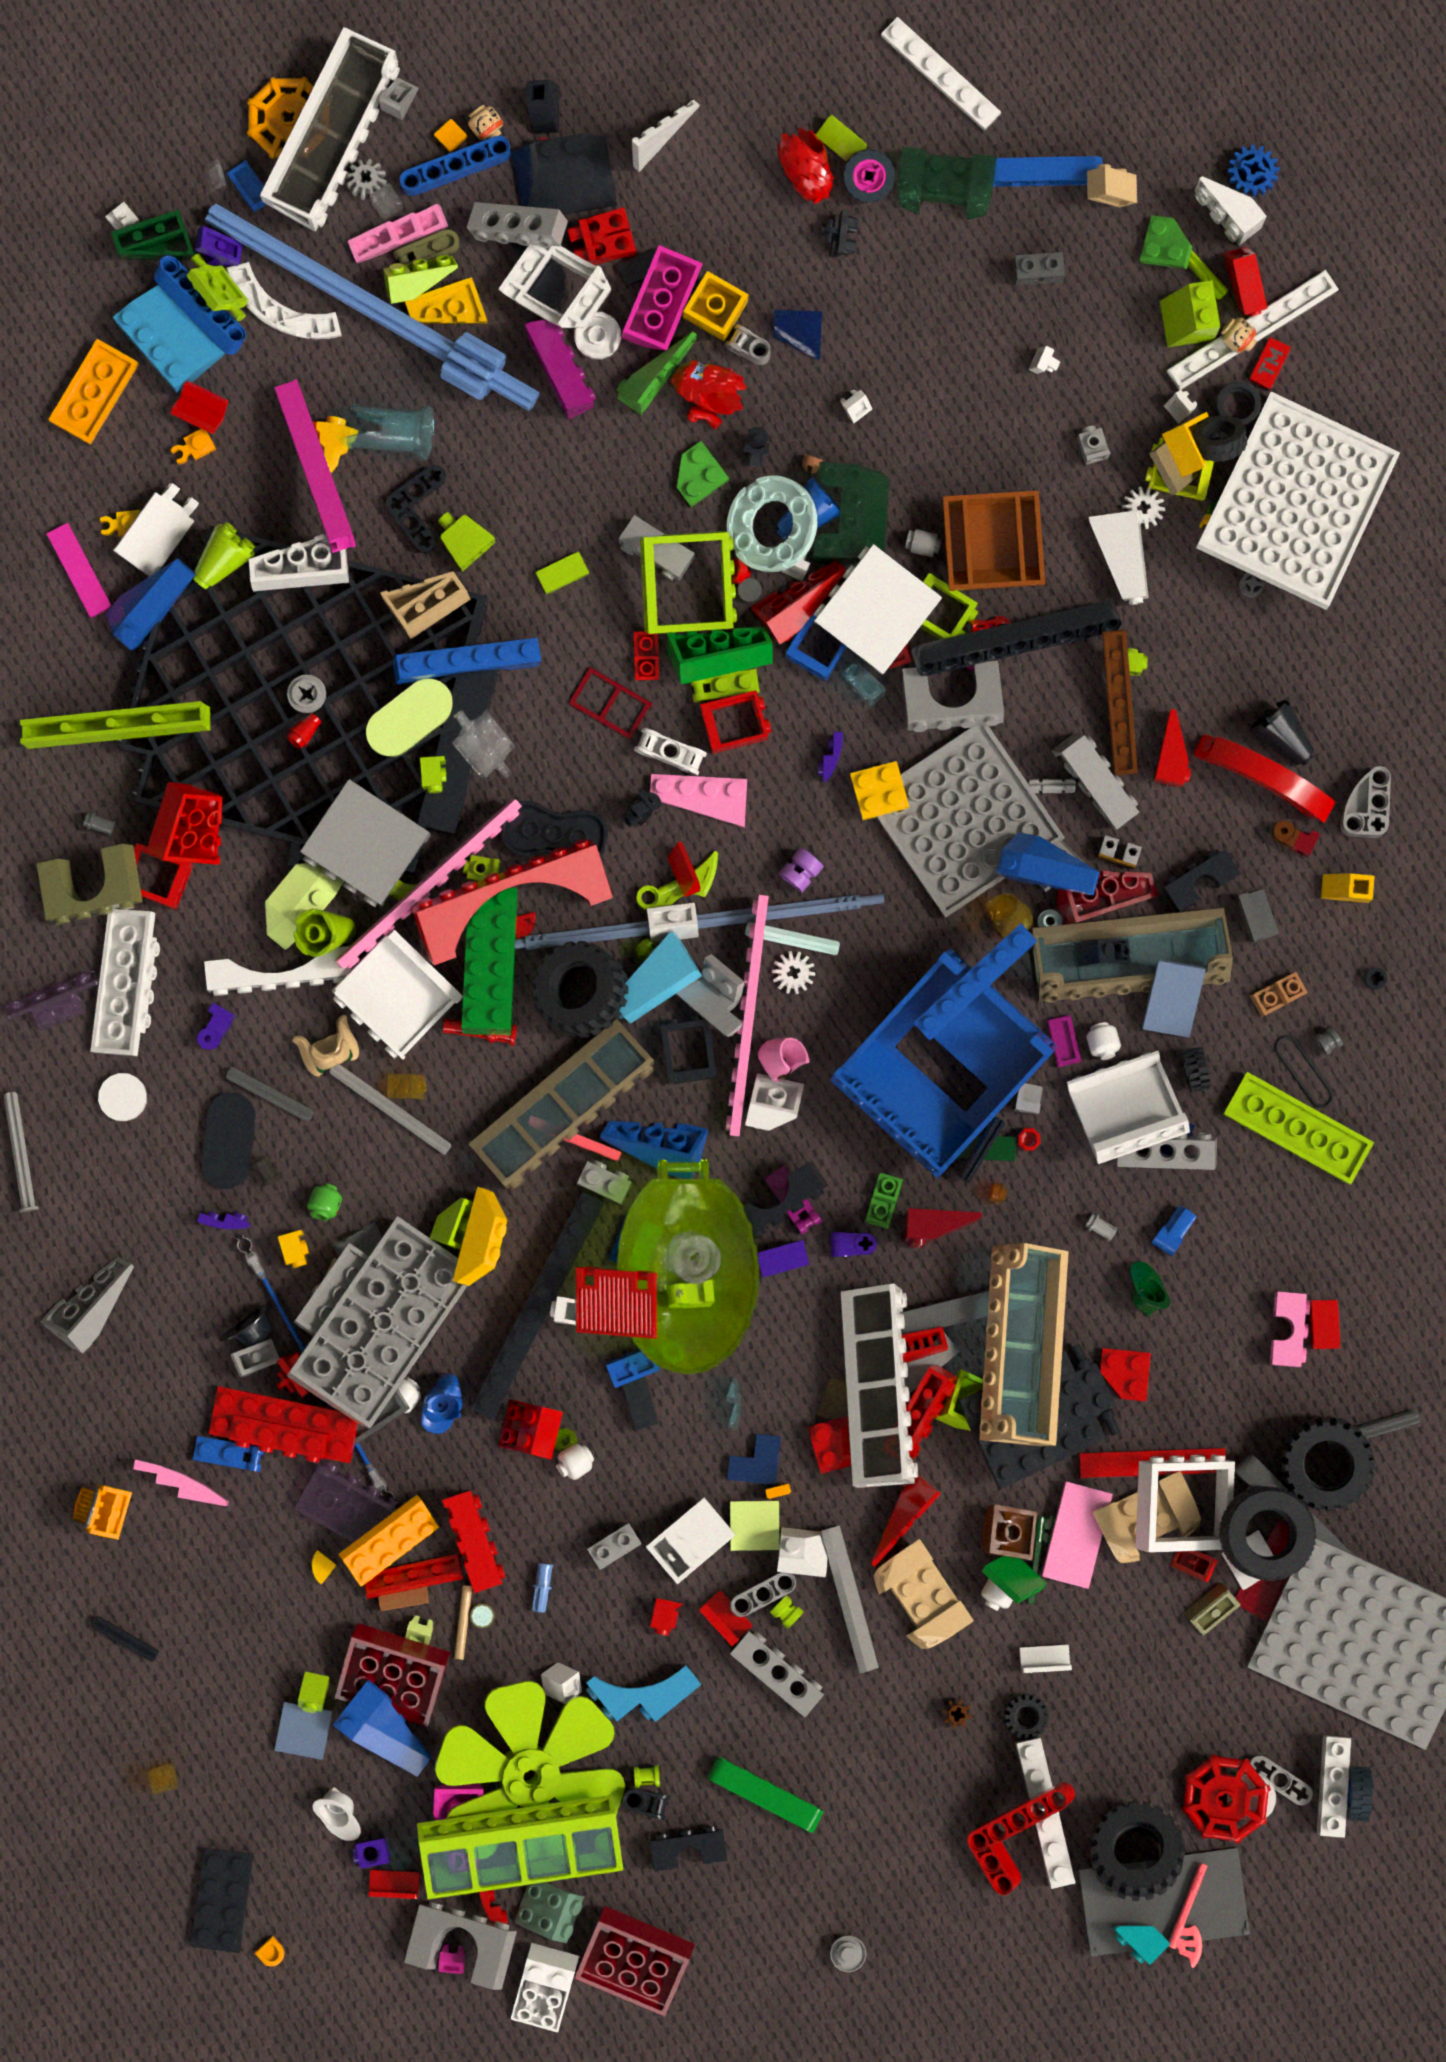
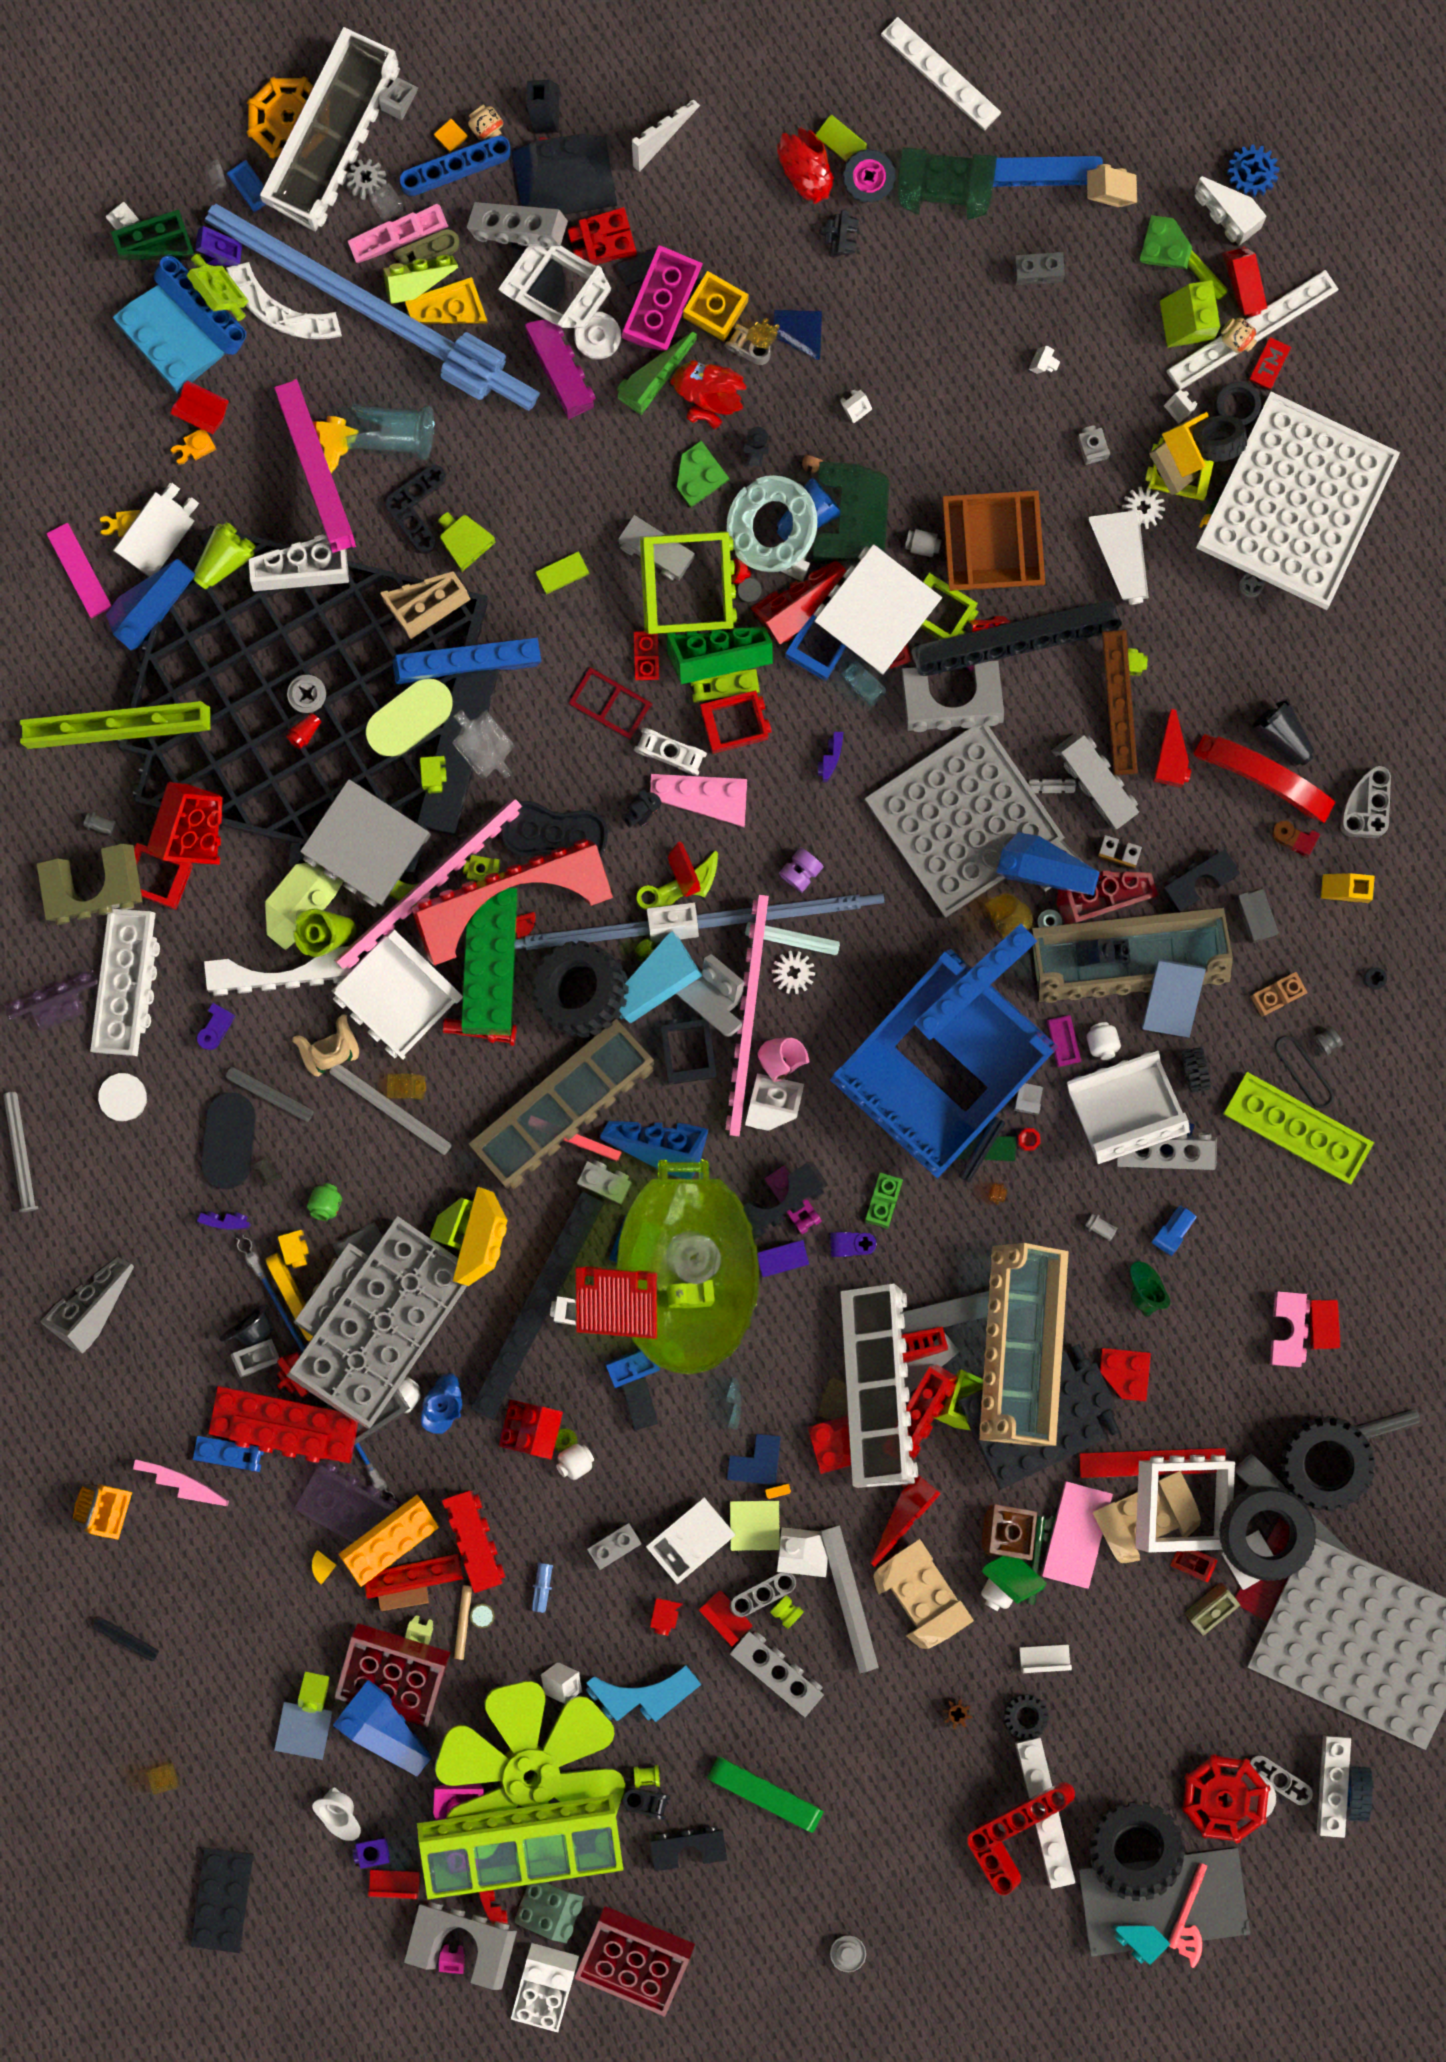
(93, 391): light orange plate -> none
(271, 1952): light orange tile -> none
(287, 1287): none -> yellow beam
(763, 334): none -> clear yellow plate
(879, 790): yellow plate -> none
(927, 1225): dark red slope -> none

